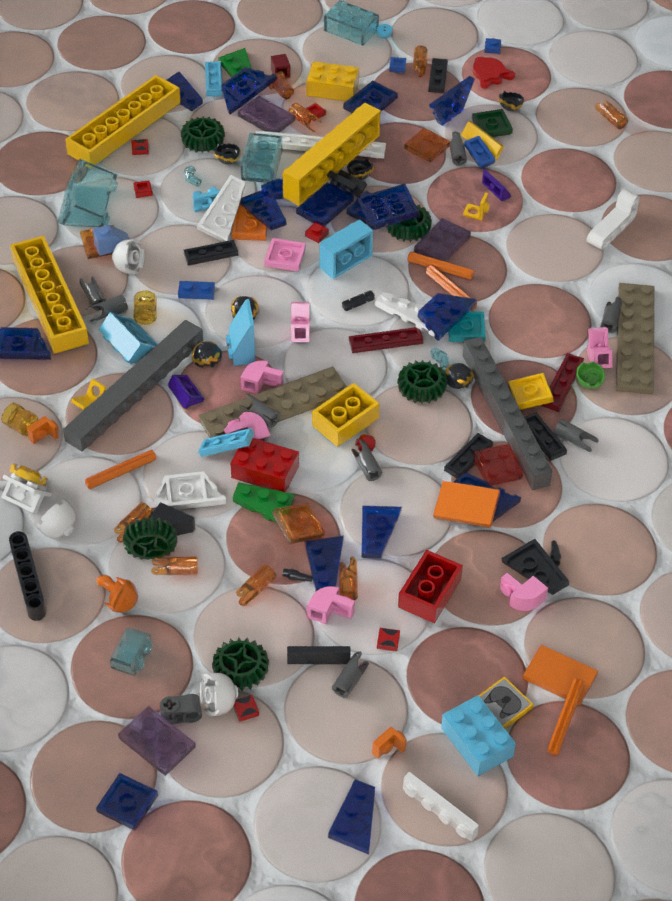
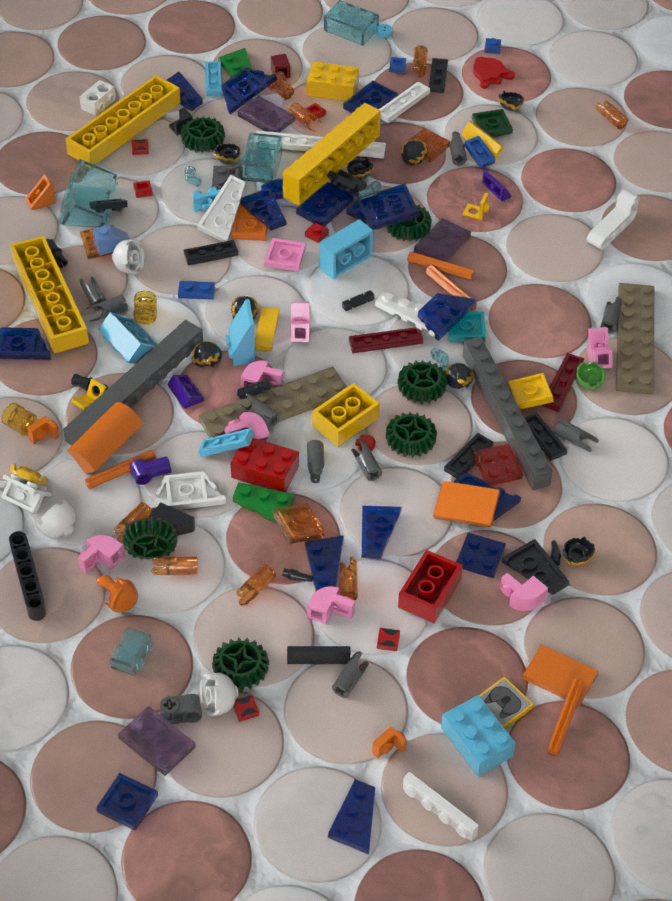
(41, 194): none -> orange slope
(57, 253): none -> black axle
(83, 382): none -> black axle
(97, 97): none -> white brick
(101, 549): none -> bright pink brick
(105, 437): none -> orange brick
(114, 204): none -> black plate
(145, 471): none -> dark purple piece
(184, 116): none -> black panel
(222, 173): none -> dark grey plate
(254, 389): none -> black axle
(266, 328): none -> yellow tile
(315, 459): none -> dark grey piece
(371, 190): none -> clear light blue arm
(403, 102): none -> white plate
(411, 434): none -> dark green gear
(414, 152): none -> black hair
(452, 101): clear blue wing -> none
(481, 555): none -> clear blue plate
(578, 551): none -> black hair

